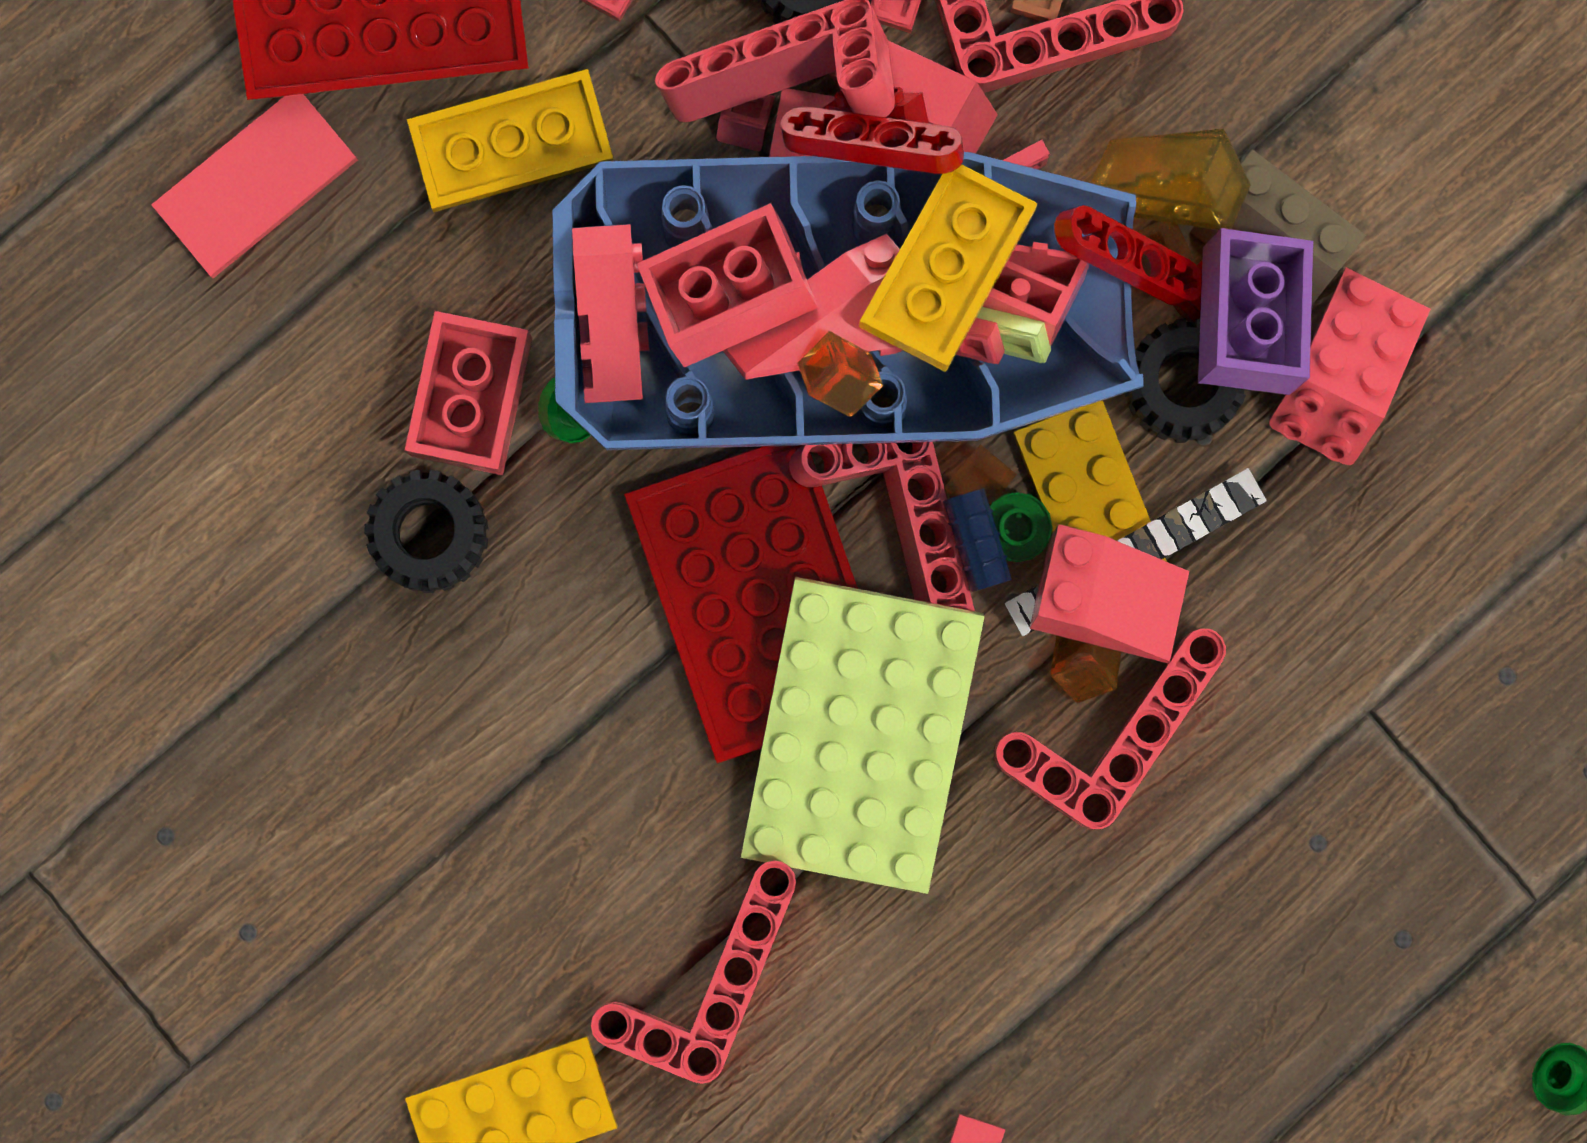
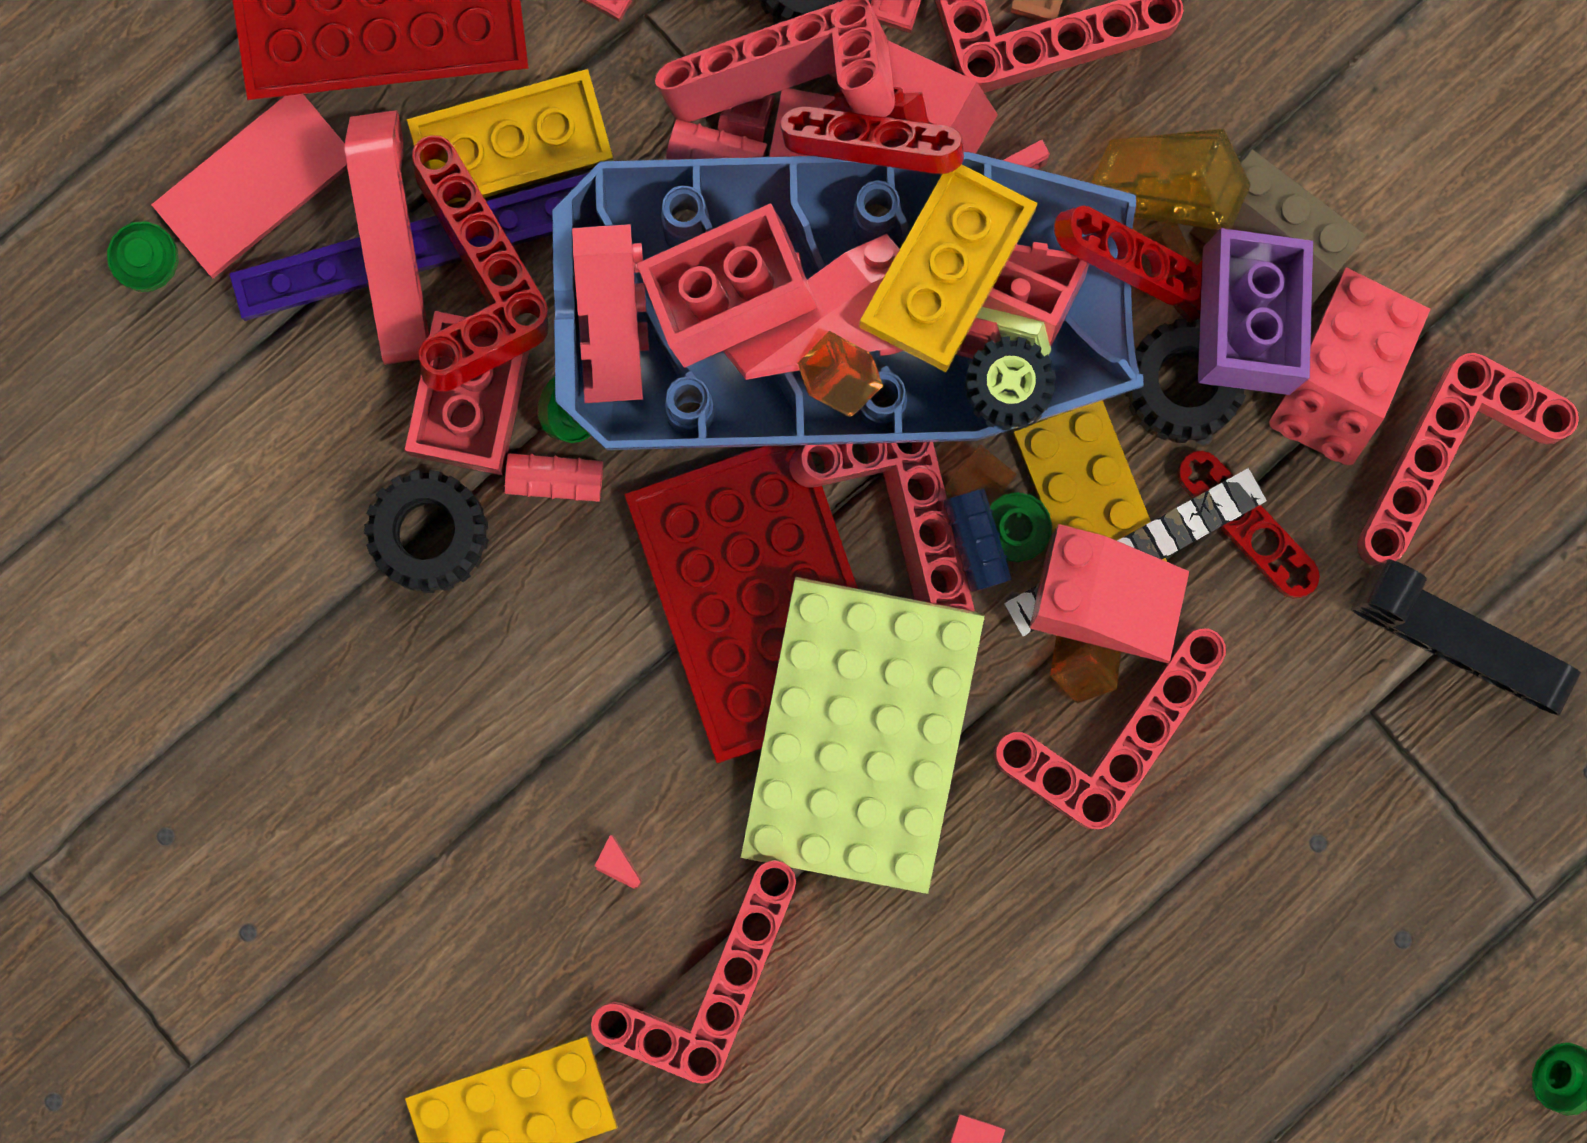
(142, 256): none -> green plate
(342, 266): none -> dark purple plate
(374, 169): none -> coral beam
(484, 265): none -> red beam
(553, 477): none -> coral axle
(617, 865): none -> coral slope
(701, 142): none -> coral axle
(1022, 371): none -> black wheel
(1241, 530): none -> red beam
(1396, 602): none -> black beam
(1445, 443): none -> coral beam

